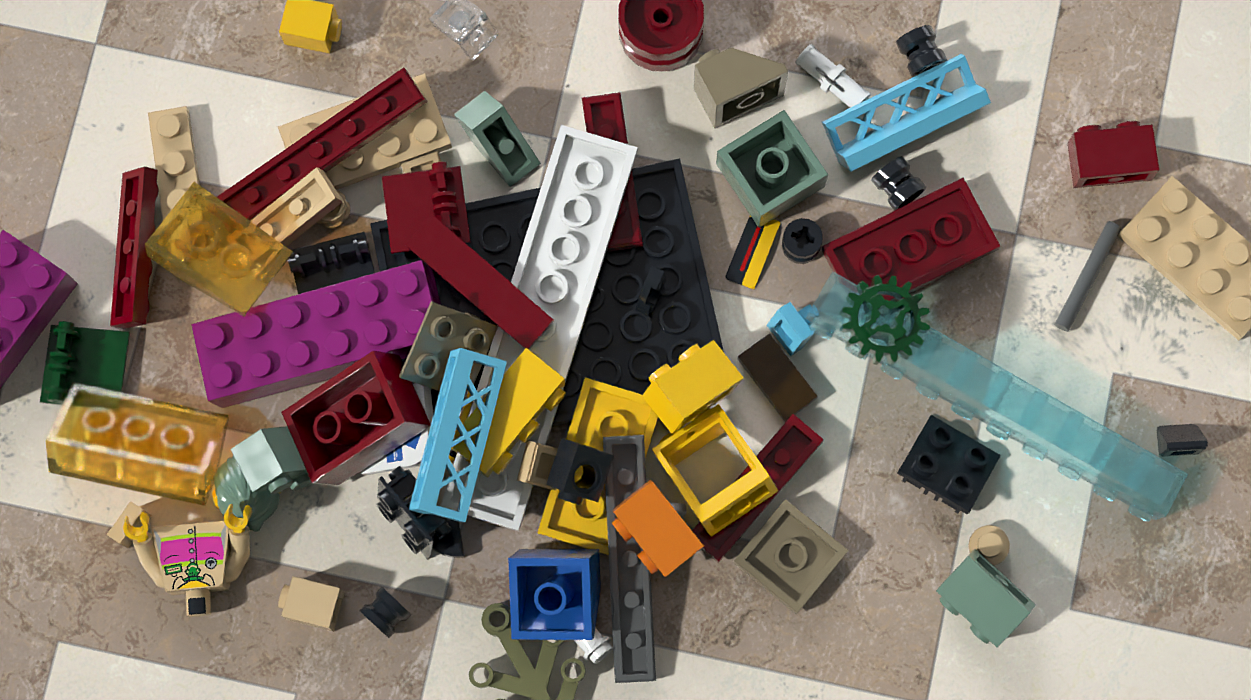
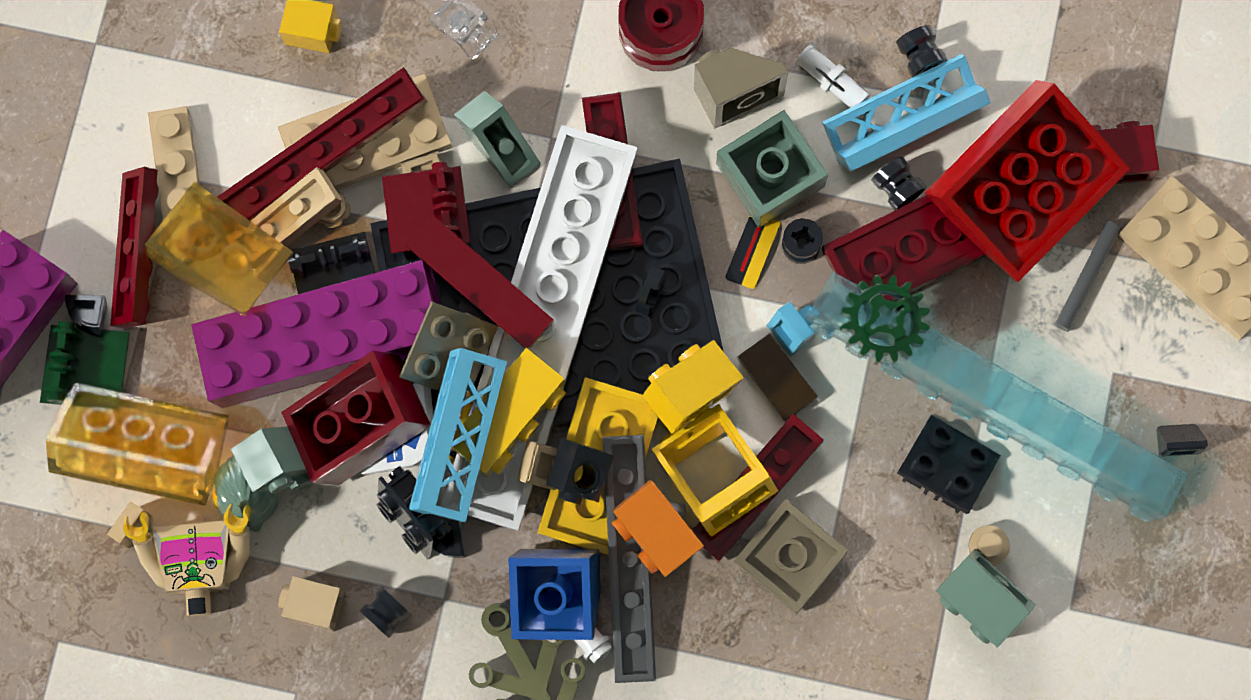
(87, 312): none -> black tile
(1028, 179): none -> red slope

